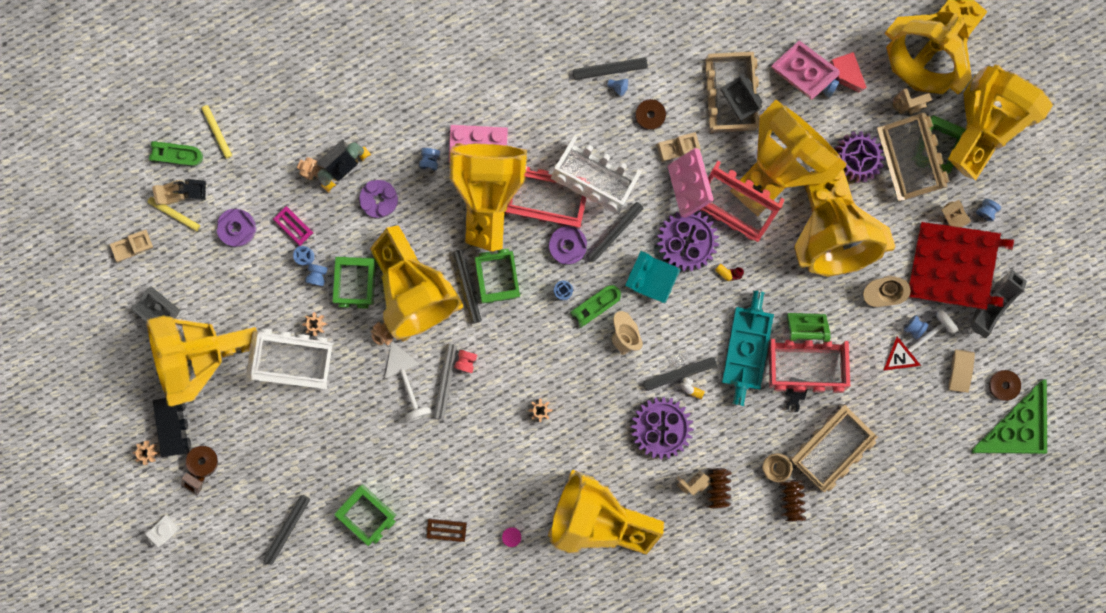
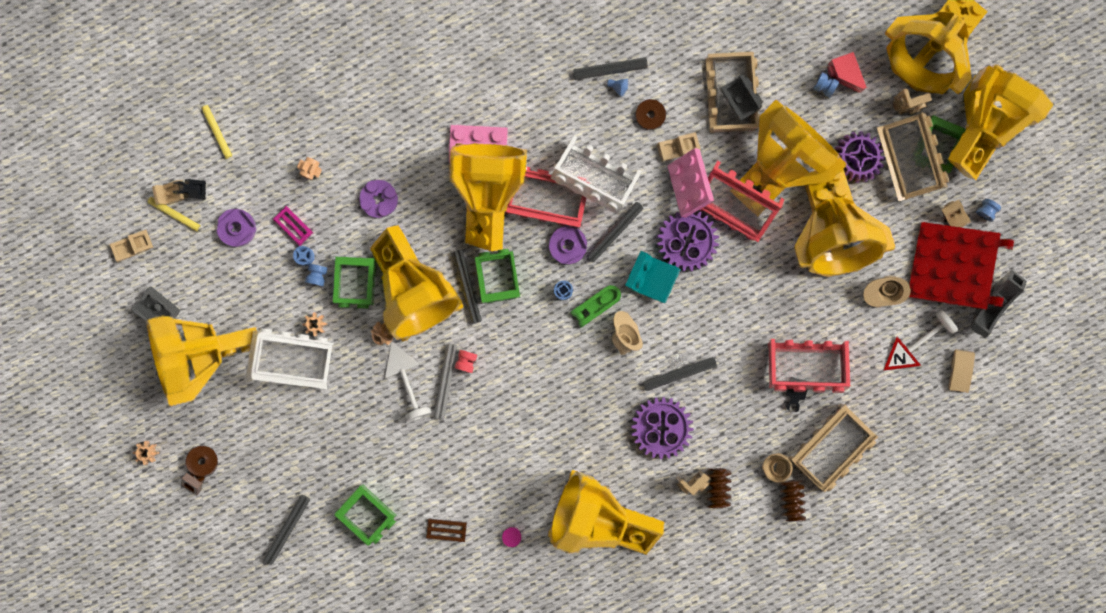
(162, 532): white bracket -> none
(171, 428): black brick -> none
(175, 154): bright green plate -> none
(339, 163): black torso -> none
(429, 158): medium blue wheel -> none
(534, 410): light nougat gear -> none
(687, 386): arm -> none
(730, 274): arm -> none
(747, 348): teal plate -> none
(805, 70): bright pink plate -> none
(808, 322): bright green plate -> none
(916, 327): medium blue wheel -> none
(1012, 380): reddish brown piece -> none
(1022, 428): bright green tile -> none

